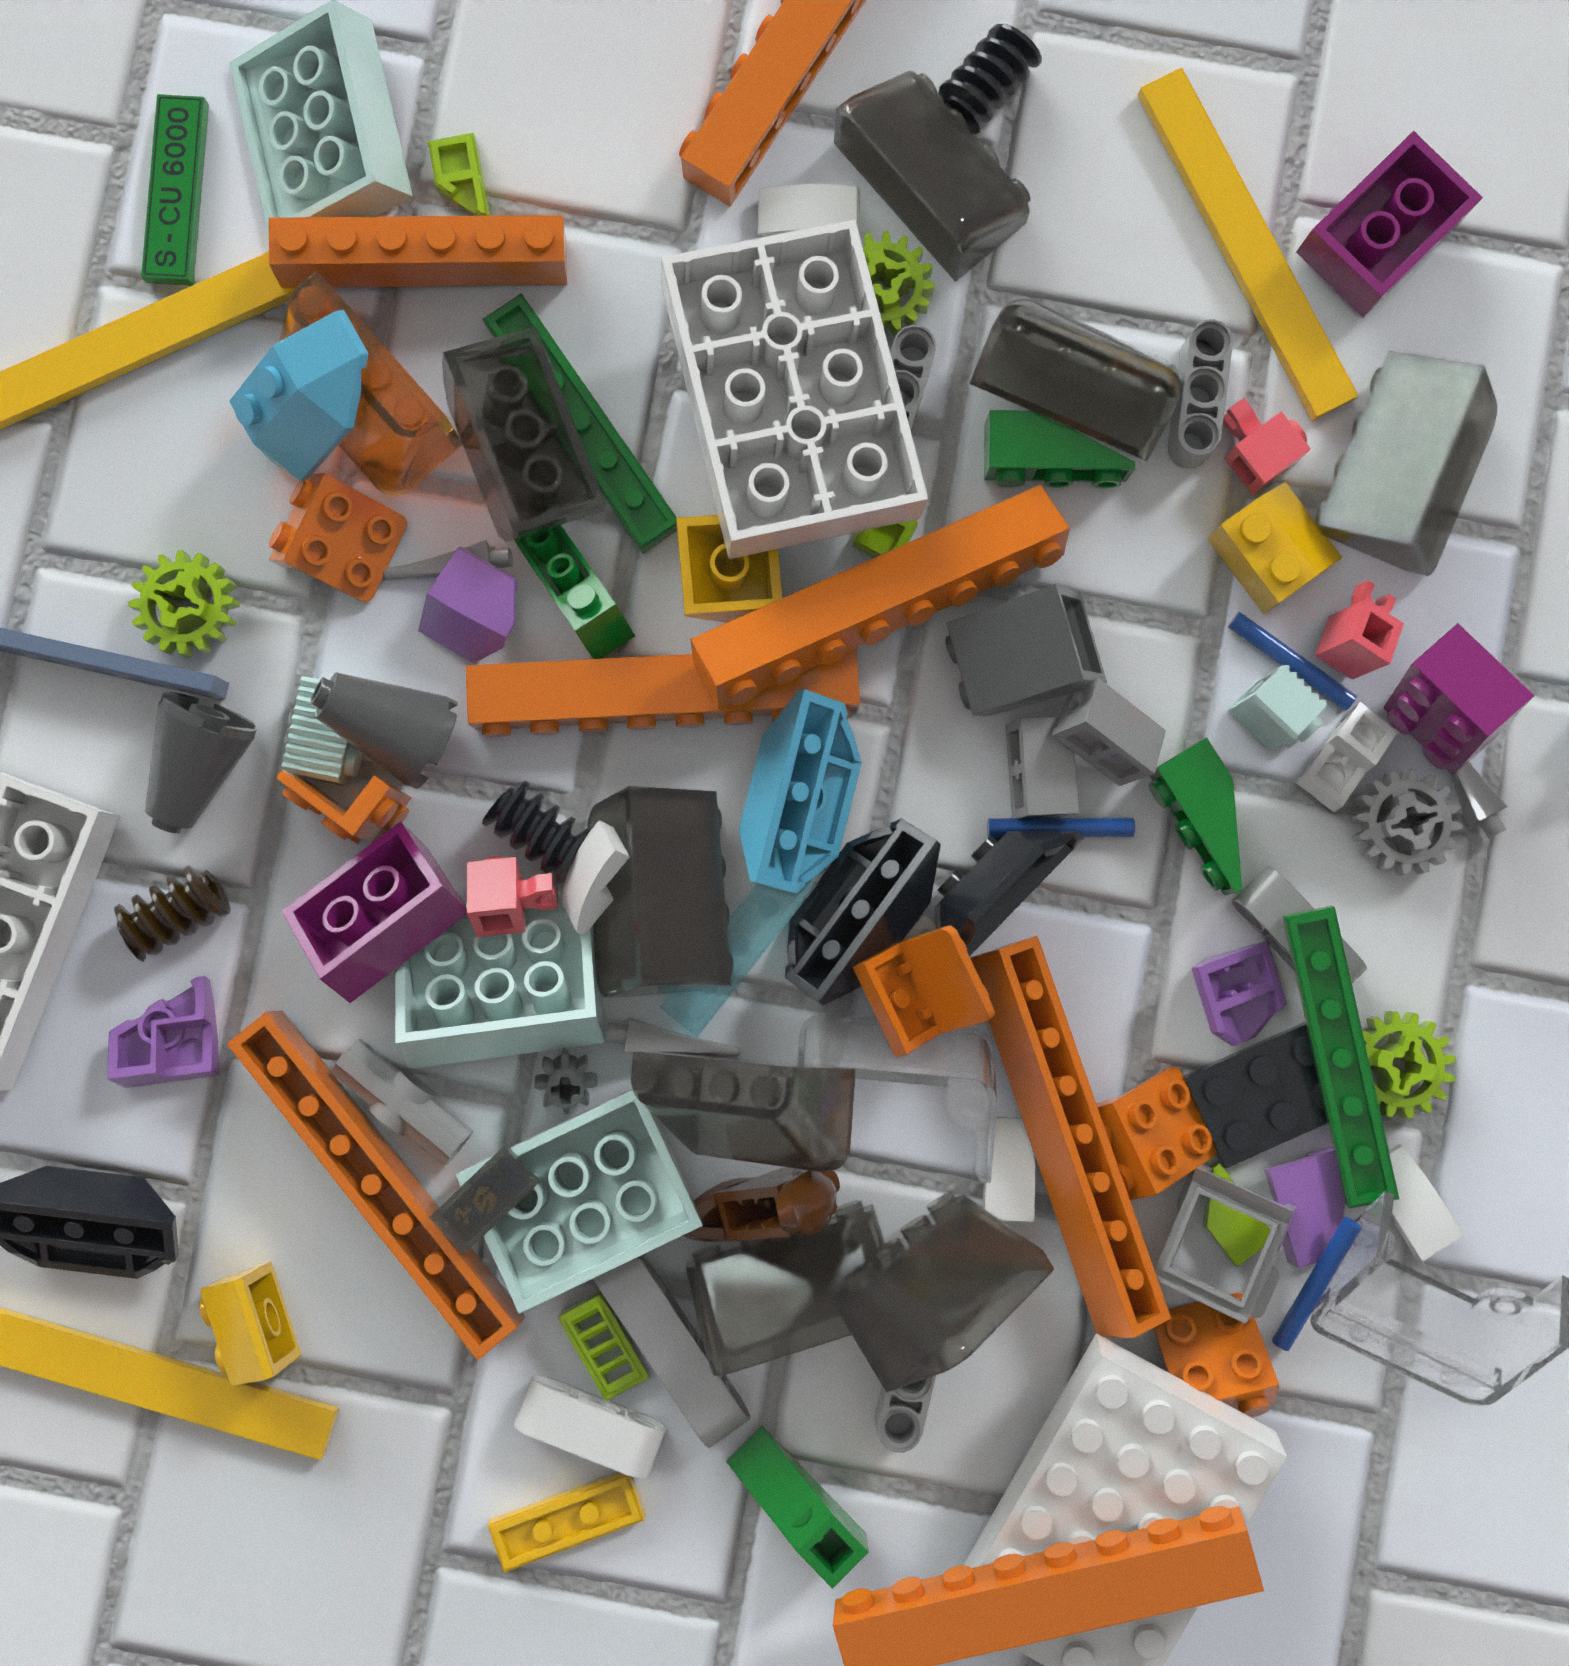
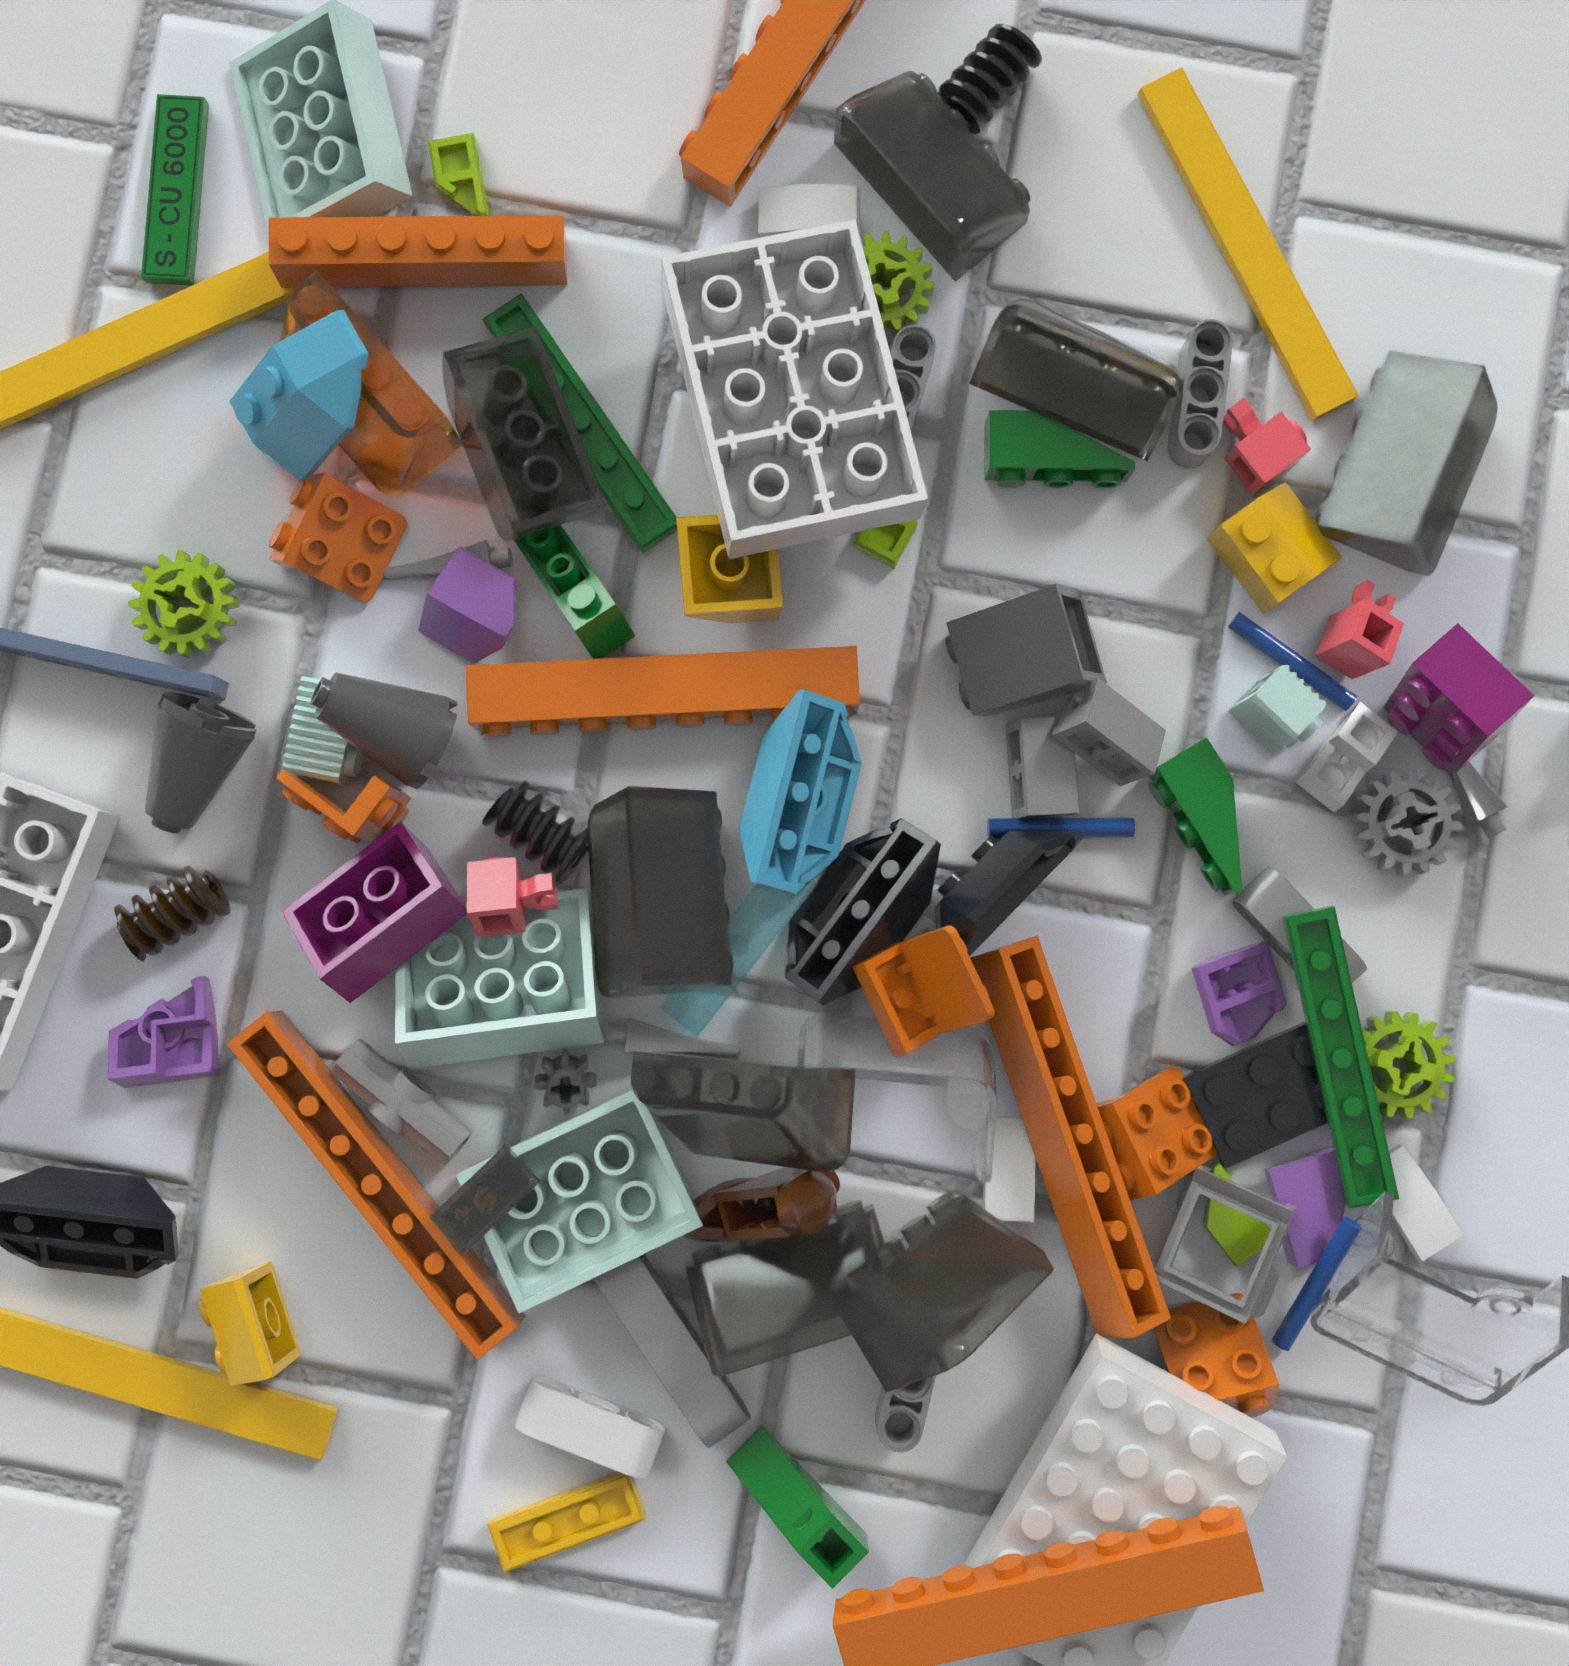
(579, 1338): lime slope -> none
(593, 867): white slope -> none
(879, 597): orange brick -> none
(1388, 223): magenta brick -> none

